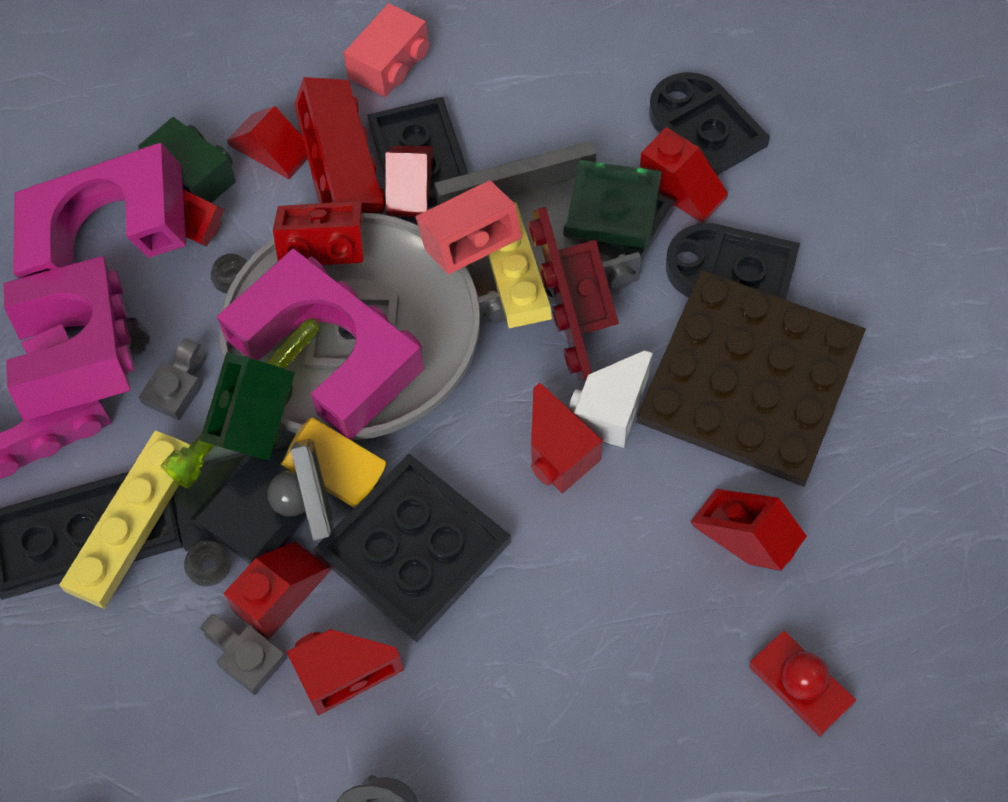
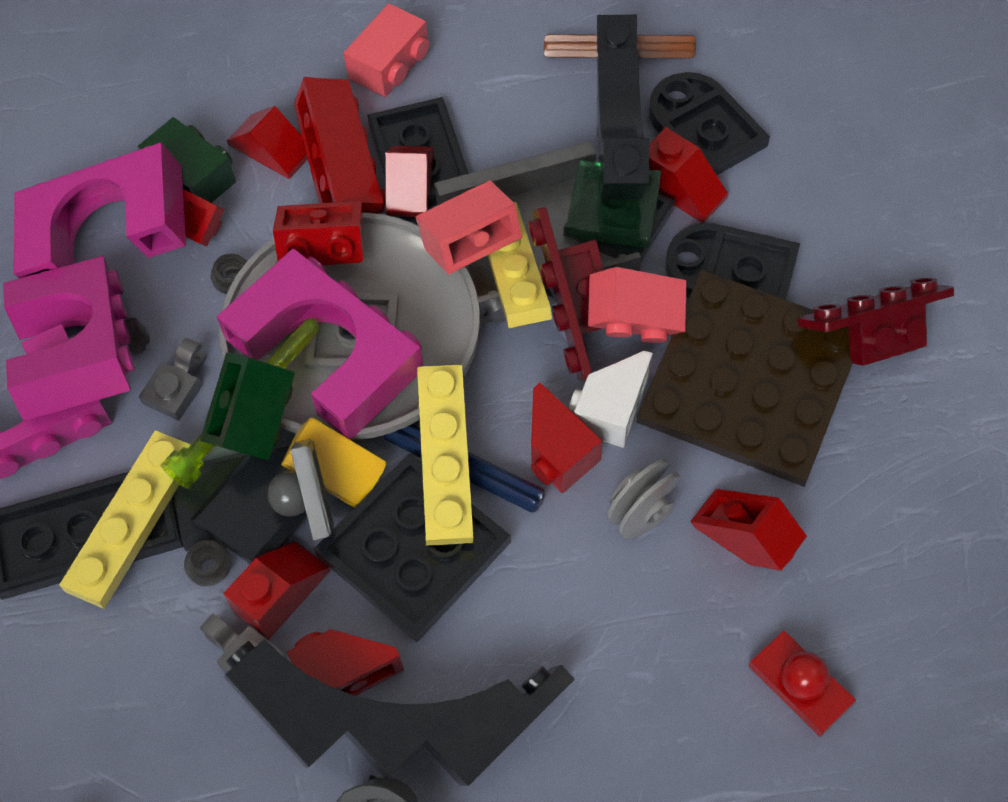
(444, 455): none -> light yellow plate
(458, 733): none -> black arch
(480, 472): none -> dark blue axle
(620, 134): none -> black arch
(637, 303): none -> coral brick
(640, 503): none -> light grey piece
(648, 46): none -> dark orange axle
(881, 323): none -> dark red bracket

